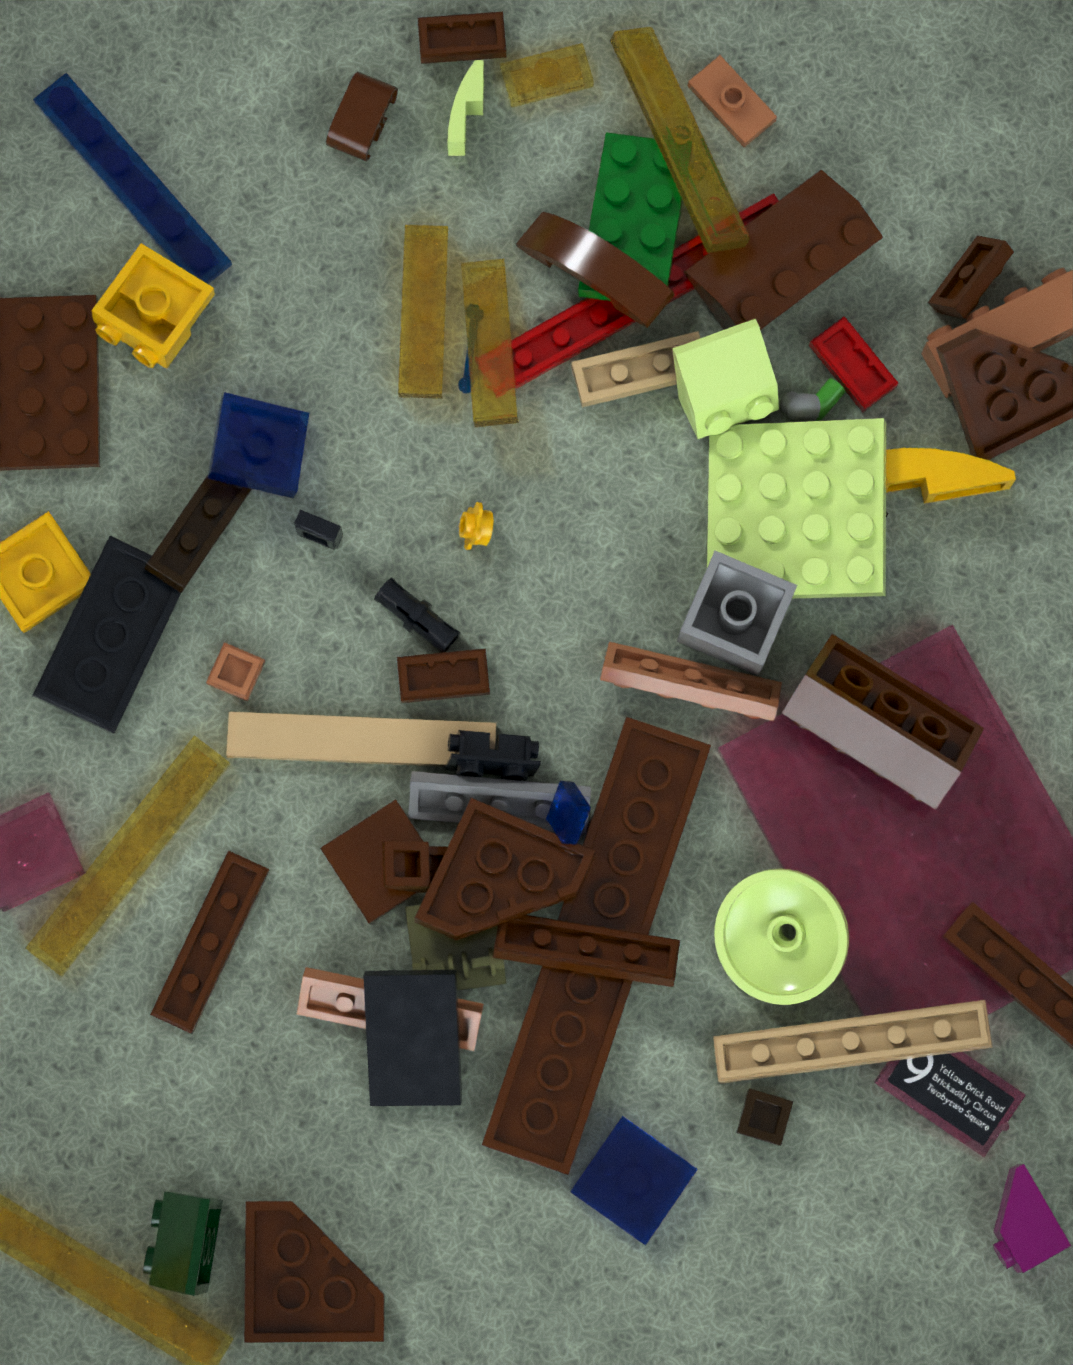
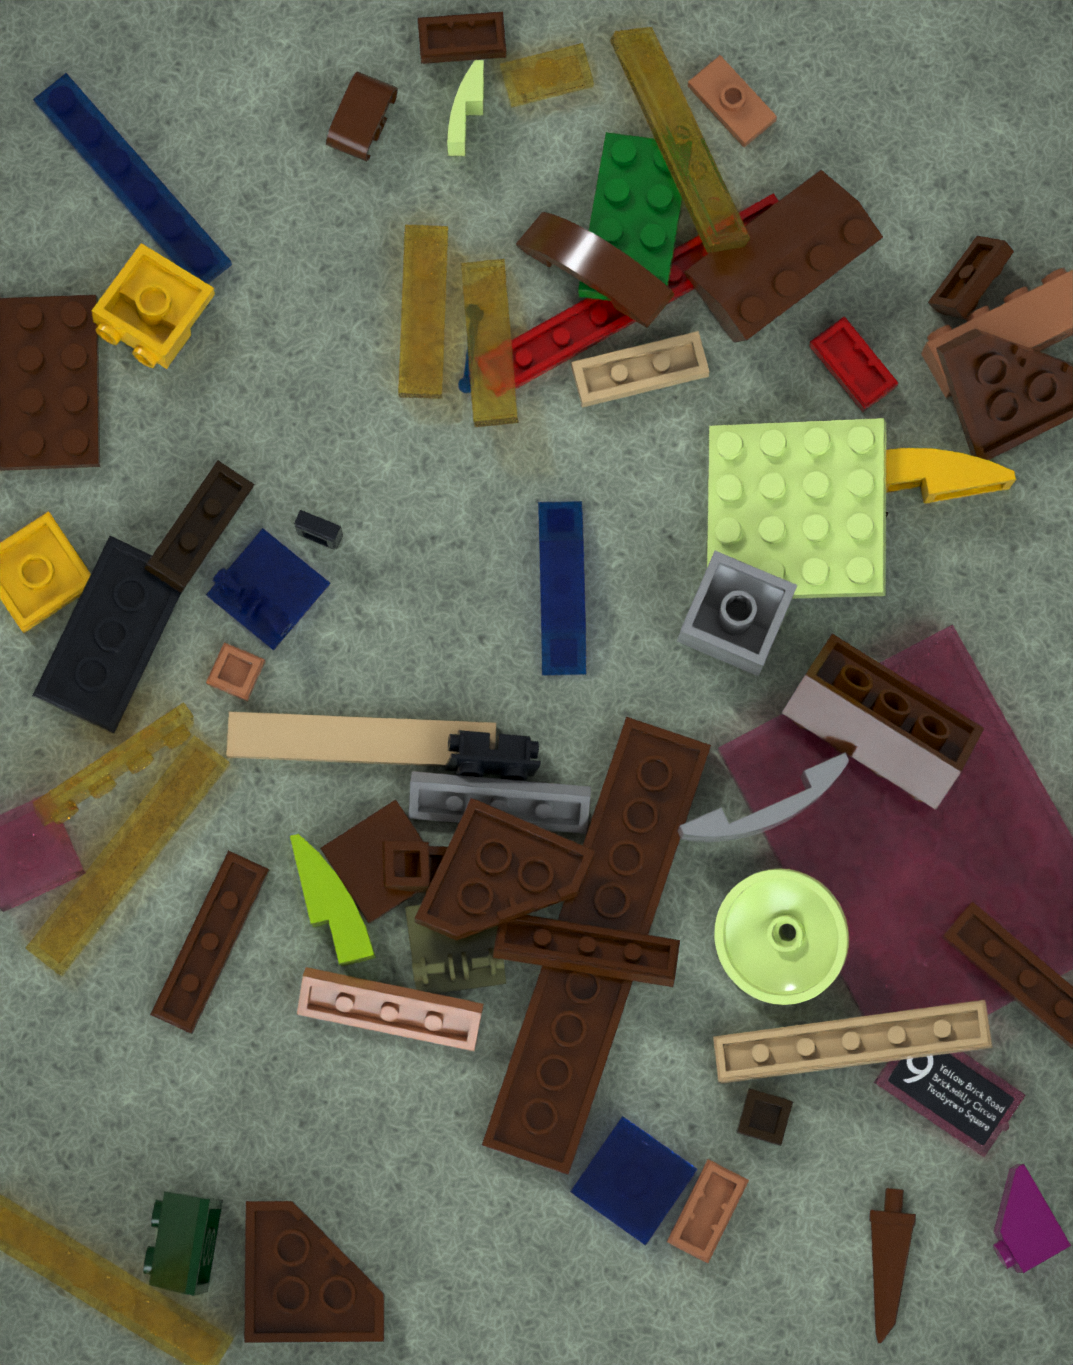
(100, 775): none -> clear yellow plate
(258, 445): clear blue plate -> none
(267, 589): none -> clear blue hinge
(331, 904): none -> lime slope
(413, 1037): black tile -> none
(416, 615): black pin -> none
(443, 675): reddish brown plate -> none
(476, 526): yellow plate -> none
(562, 588): none -> clear blue slope
(568, 812): clear blue tile -> none
(691, 681): nougat plate -> none
(707, 1211): none -> nougat plate
(715, 827): none -> light grey slope
(725, 379): yellowish green slope -> none
(812, 406): arm -> none
(890, 1250): none -> reddish brown bar

